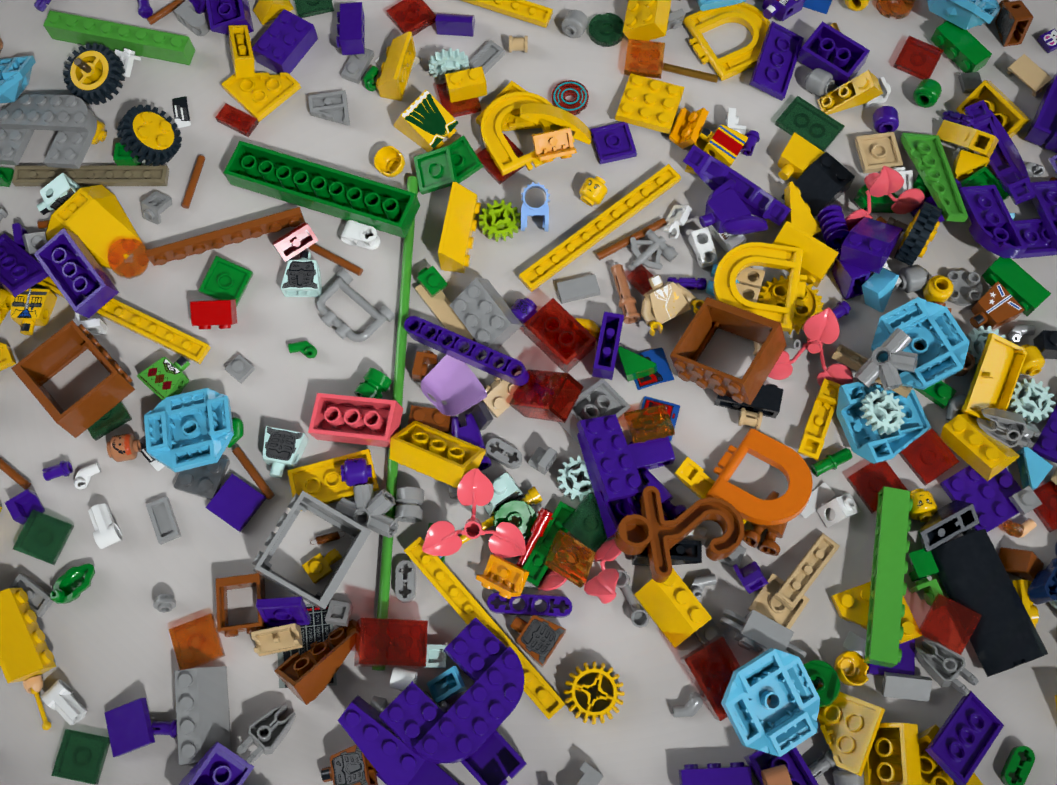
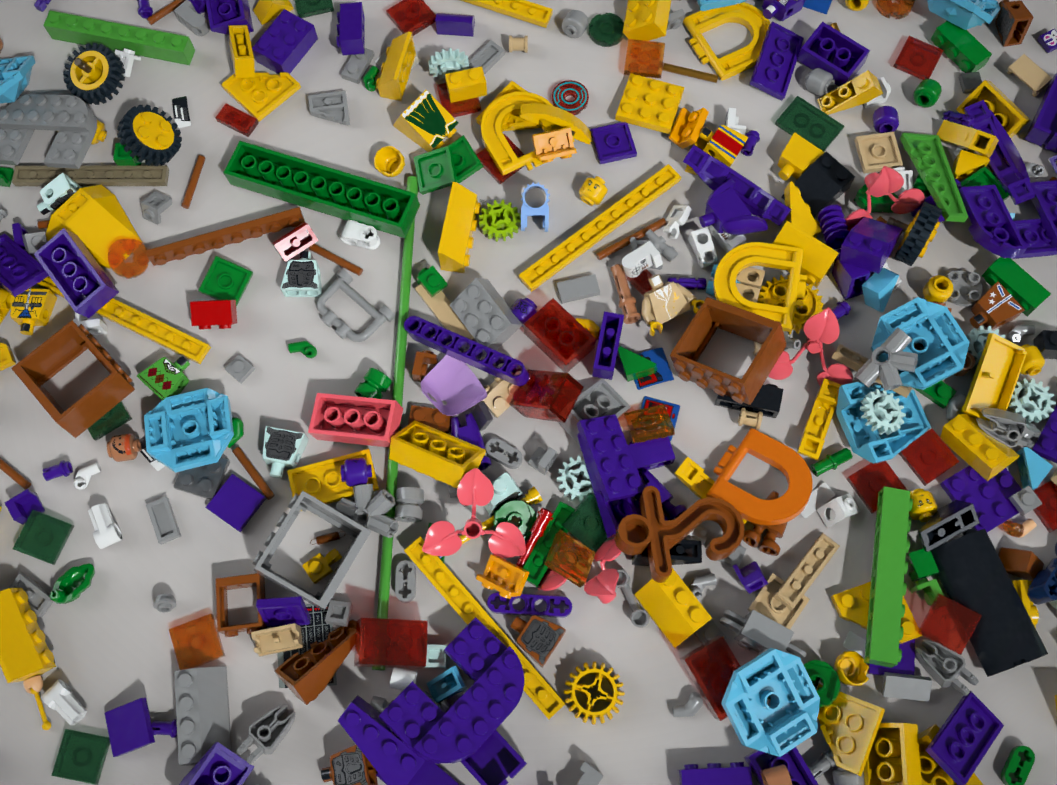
(641, 259): none -> white leg
(913, 278): light grey head -> none

